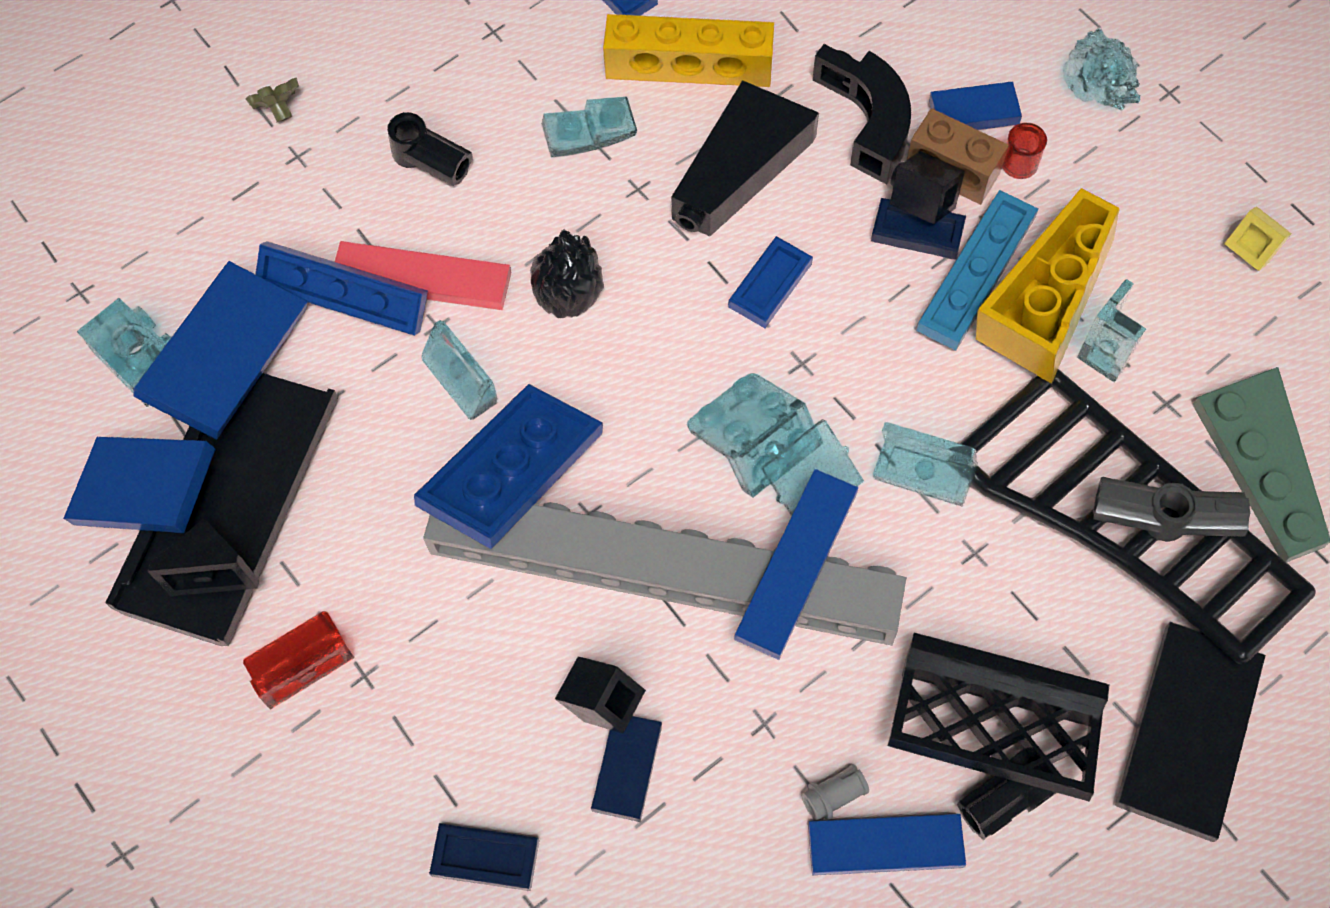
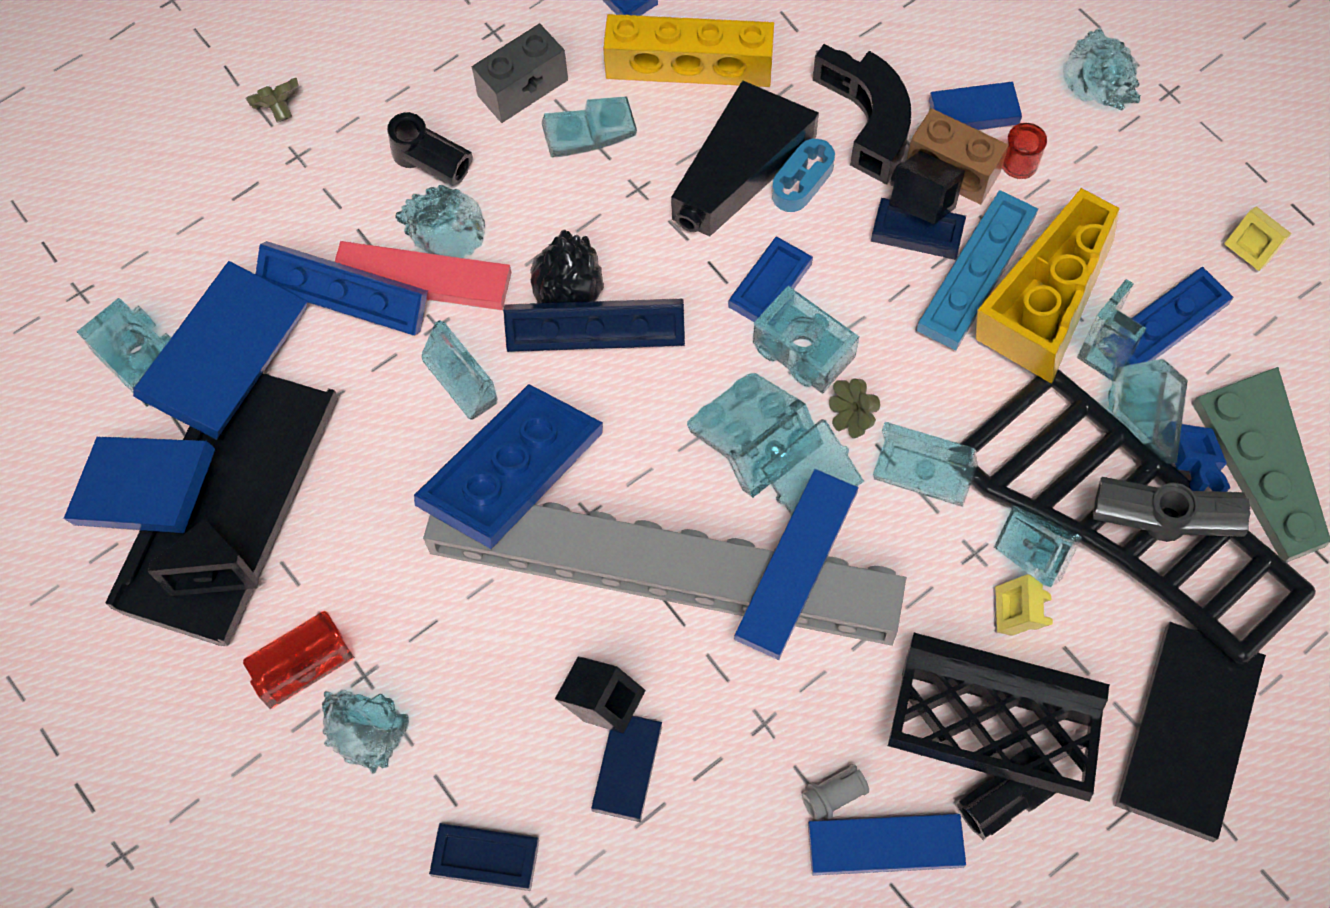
(362, 728): none -> clear light blue hair
(443, 222): none -> clear light blue hair
(520, 72): none -> dark grey brick
(594, 325): none -> dark blue tile
(796, 170): none -> dark azure beam
(796, 318): none -> clear light blue brick
(853, 406): none -> olive plant
(1021, 606): none -> light yellow tile
(1037, 545): none -> clear light blue slope
(1150, 404): none -> clear light blue slope
(1179, 314): none -> blue tile
(1203, 459): none -> blue plate

